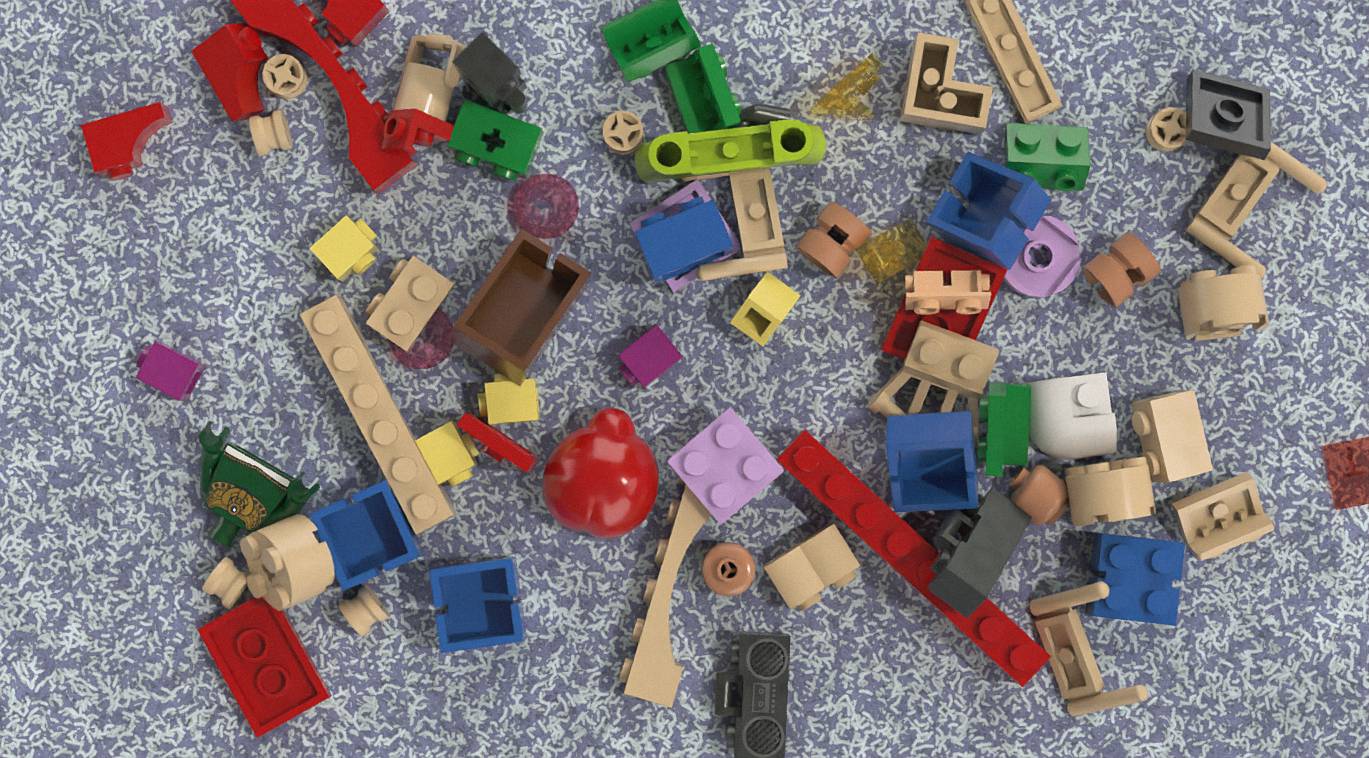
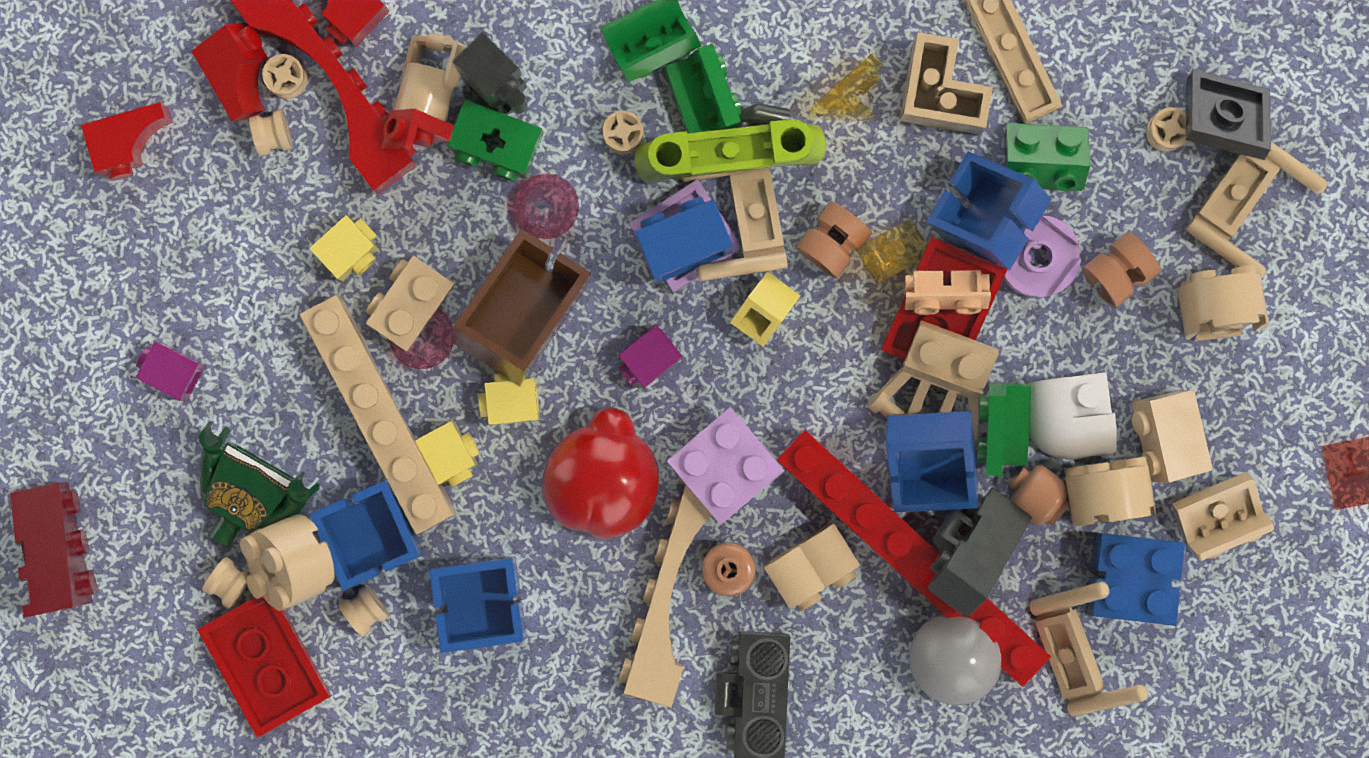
(52, 549): none -> dark red wedge
(497, 444): red plate -> none
(954, 660): none -> light grey piece

